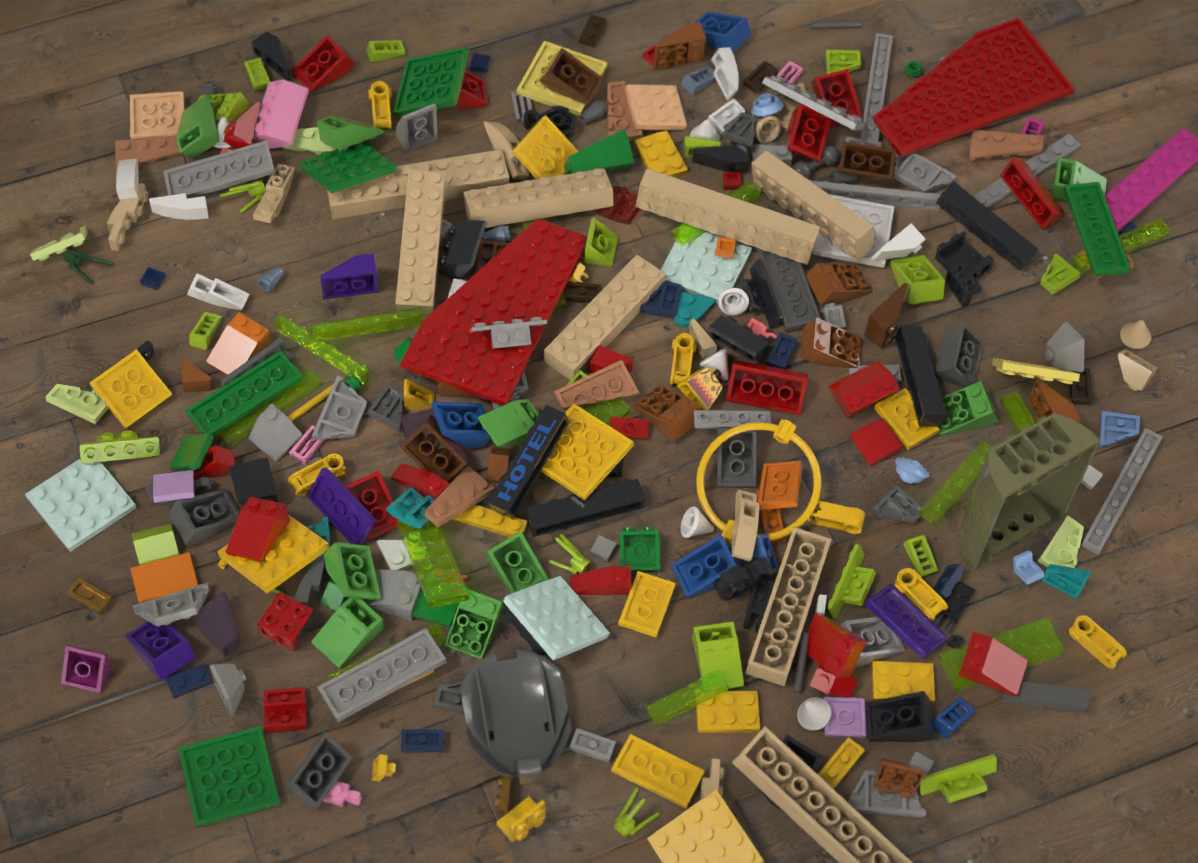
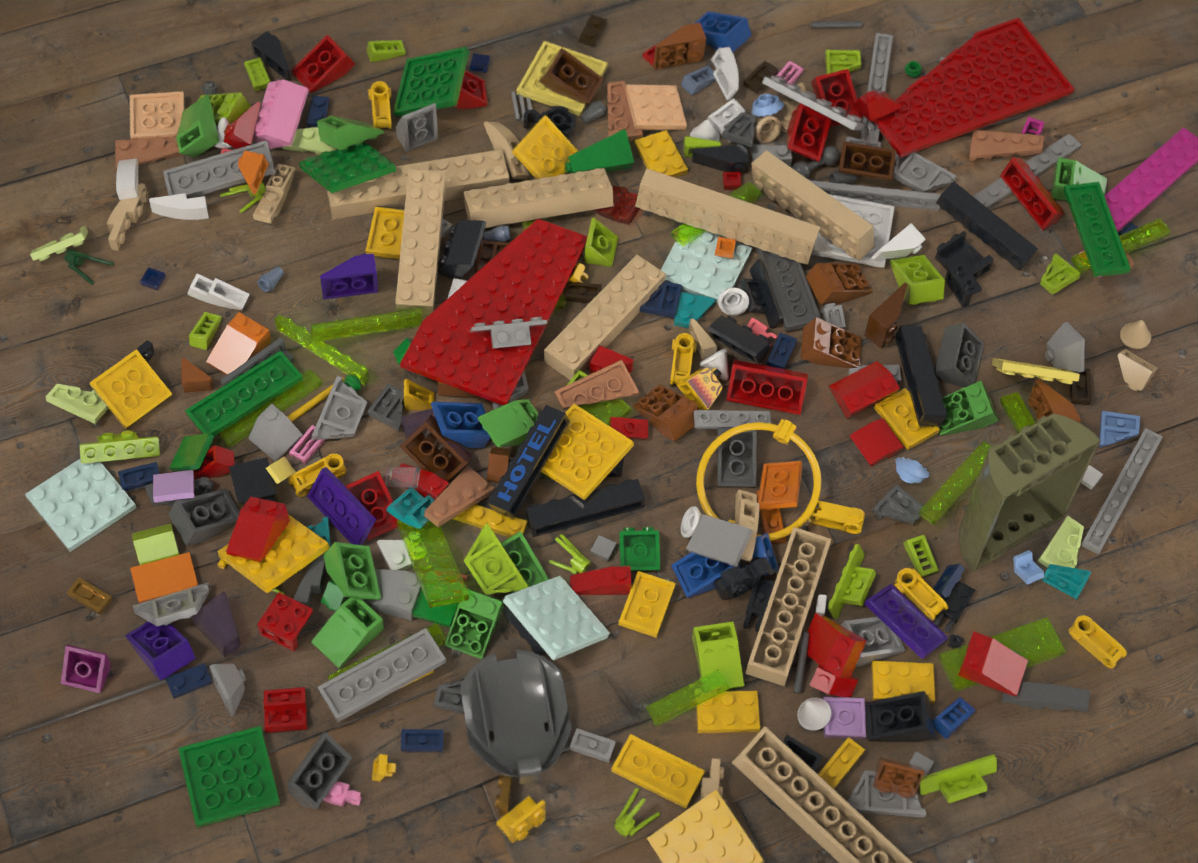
(138, 476): none -> dark blue plate
(253, 169): none -> orange slope
(280, 470): none -> light yellow slope
(318, 110): none -> dark blue plate
(386, 233): none -> yellow plate
(401, 477): none -> clear tile
(492, 565): none -> lime wing
(719, 540): none -> light grey tile
(876, 105): none -> red slope

